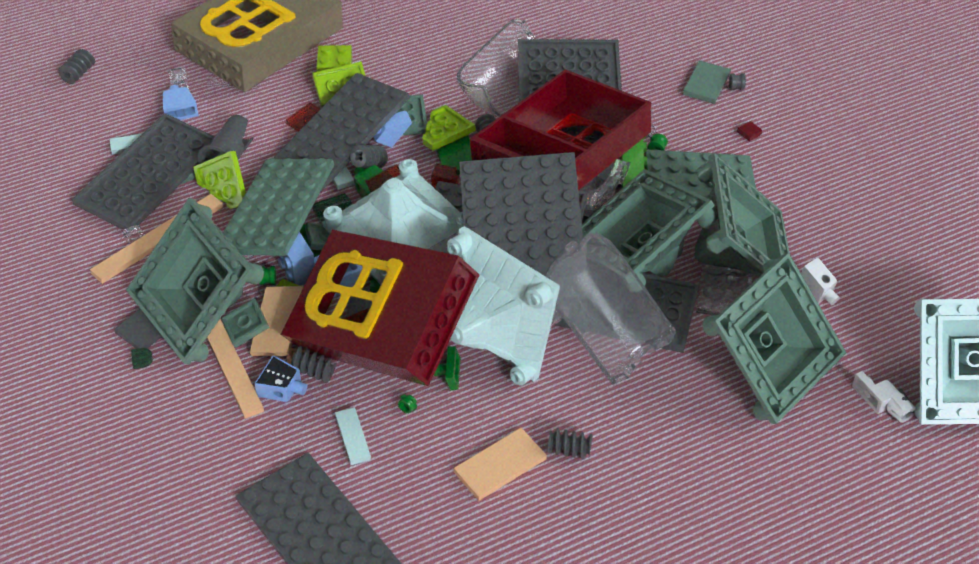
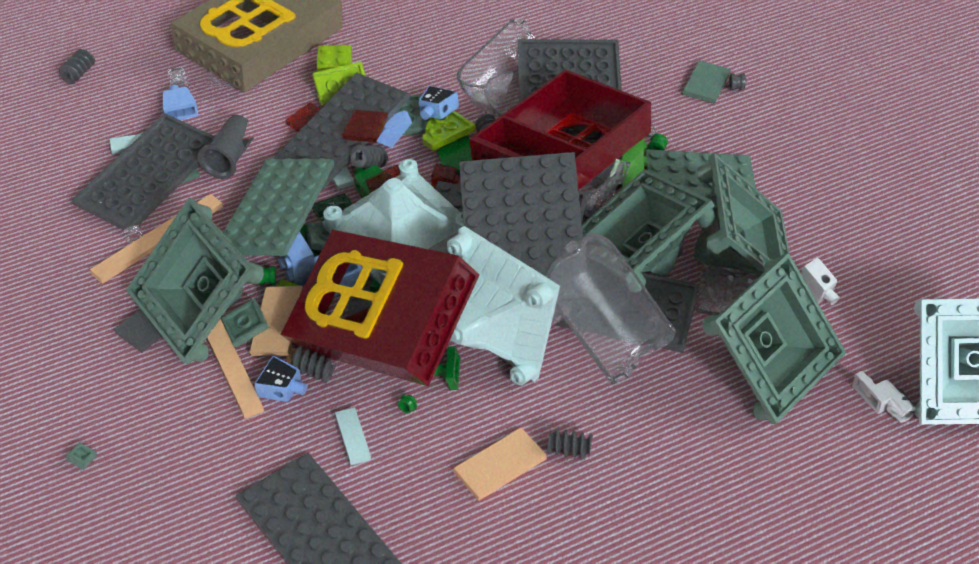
(81, 456): none -> sand green tile
(141, 358): clear green tile -> none
(222, 178): lime plate -> none
(365, 126): none -> clear red tile
(437, 102): none -> light blue torso
(498, 86): none -> clear slope
(749, 131): dark red tile -> none

